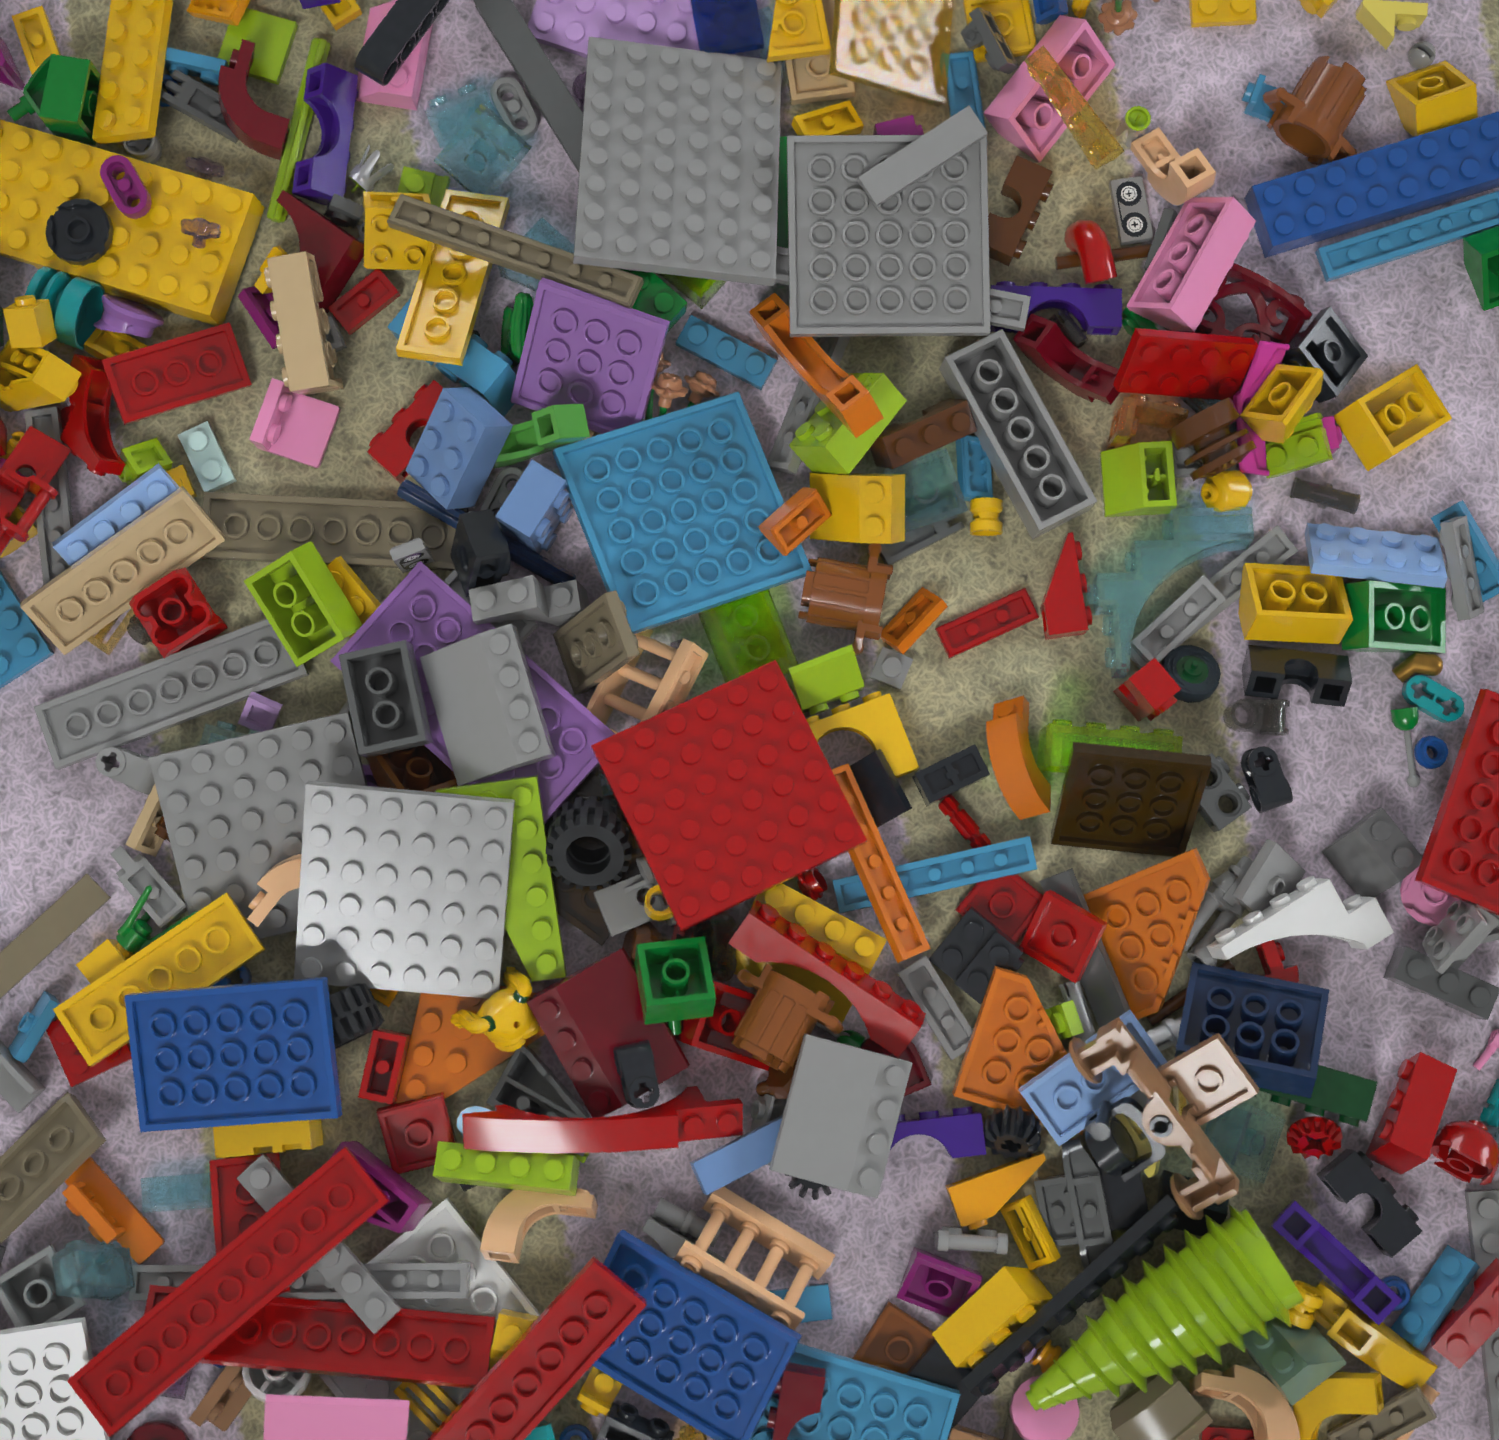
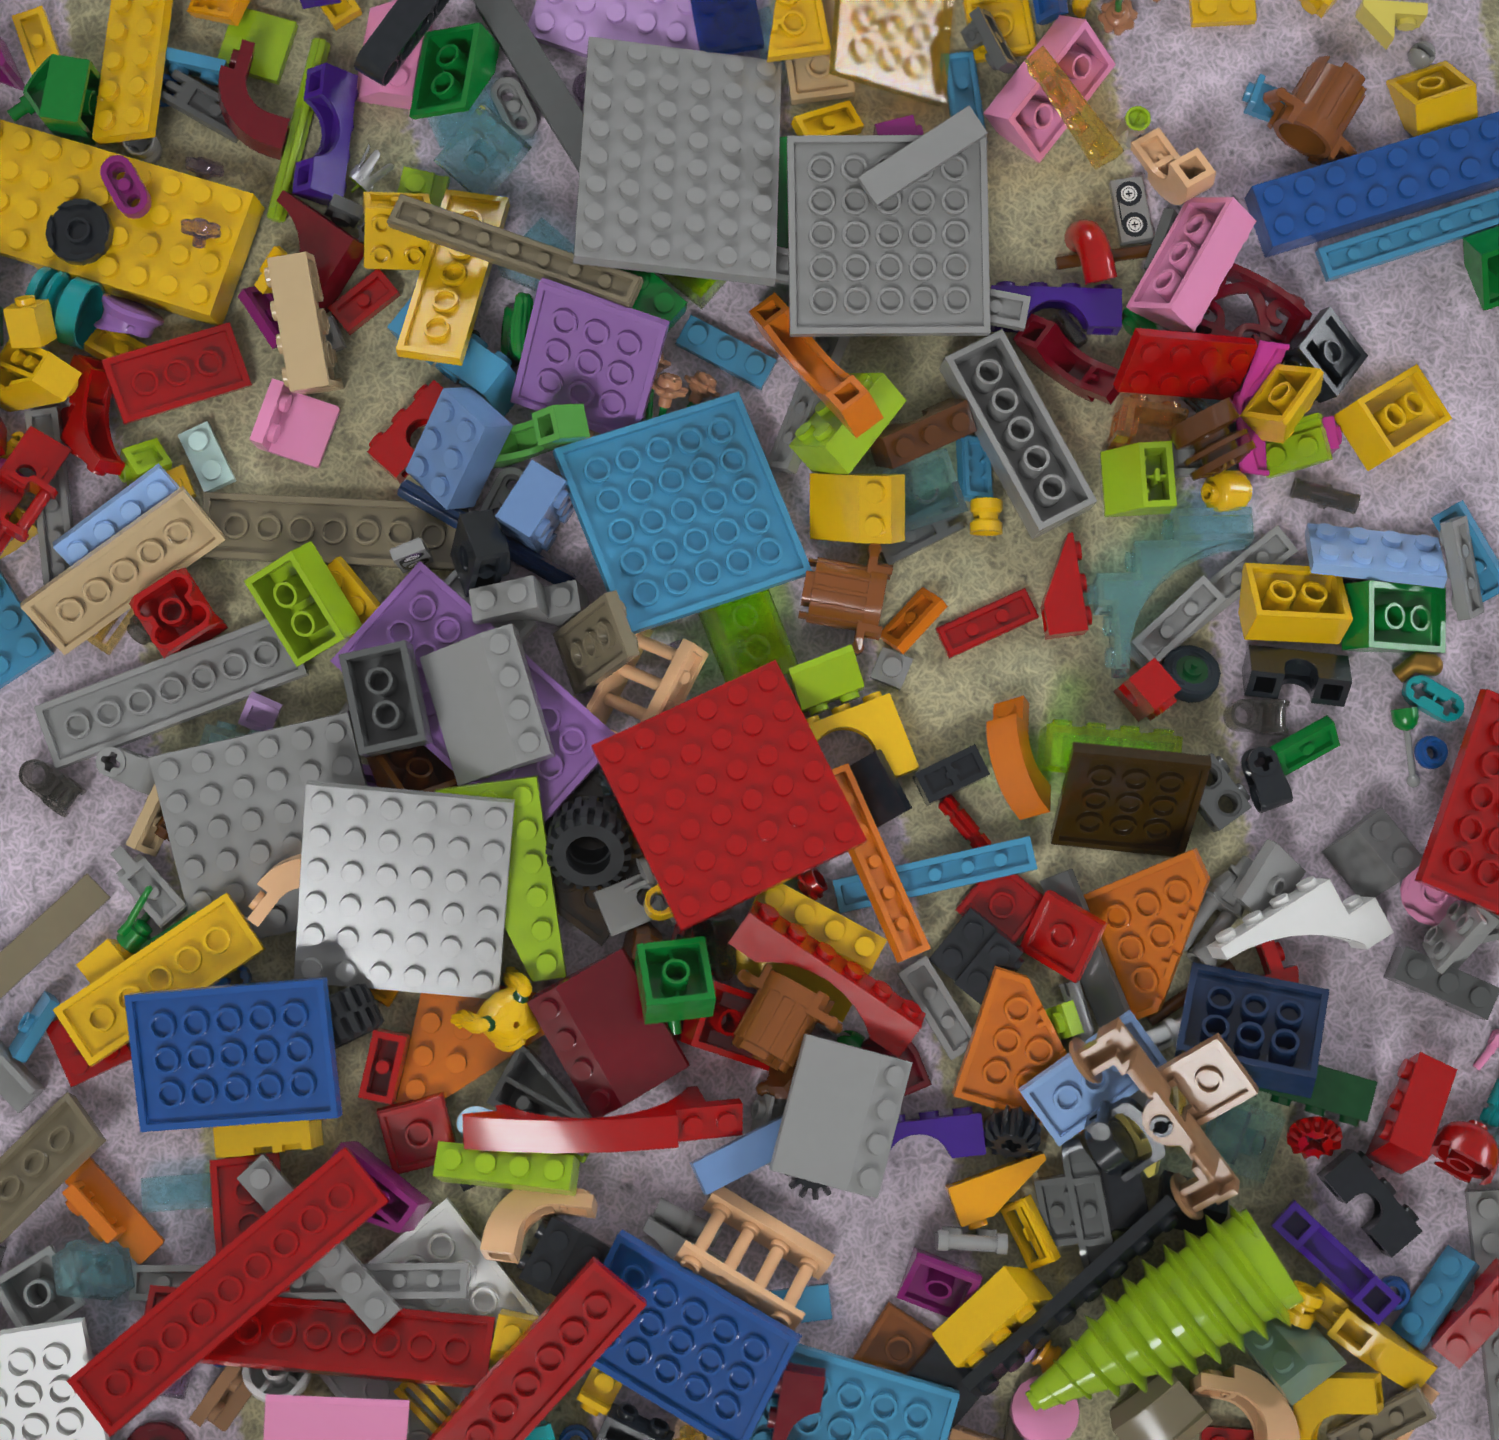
(56, 788): none -> clear smoke piece
(453, 70): none -> green slope
(559, 1255): none -> black plate
(636, 1067): black piece -> none
(795, 520): orange slope -> none
(1026, 186): reddish brown arch -> none
(1306, 745): none -> green plate

